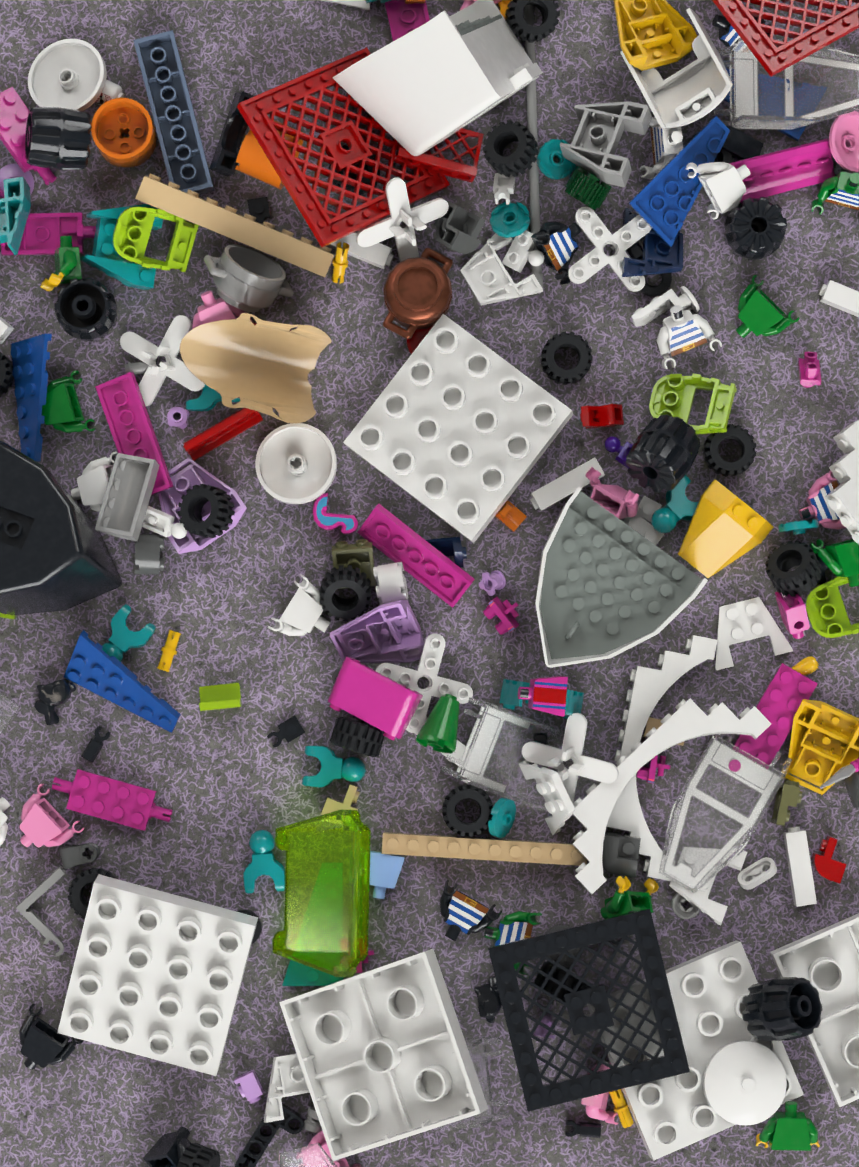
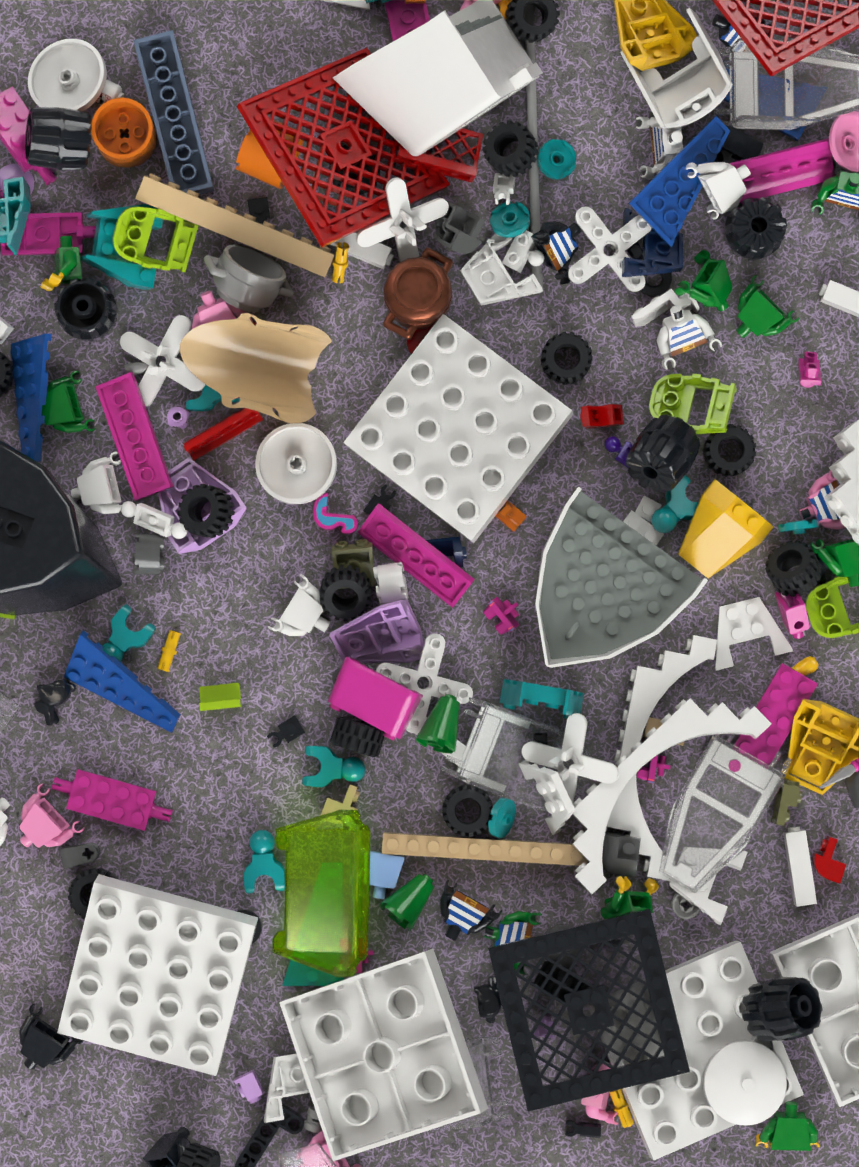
(31, 915): light grey hinge -> none
(95, 745): black bar -> none
(127, 496): light grey slope -> none
(230, 140): black arch -> none
(382, 500): none -> black plate
(408, 901): none -> green cone
(492, 582): lavender brick -> none
(546, 694): torso -> none
(564, 486): white brick -> none
(587, 188): dark green brick -> none
(599, 137): light grey wedge -> none
(613, 497): bright pink torso -> none
(710, 285): none -> green torso
(756, 873): white plate -> none

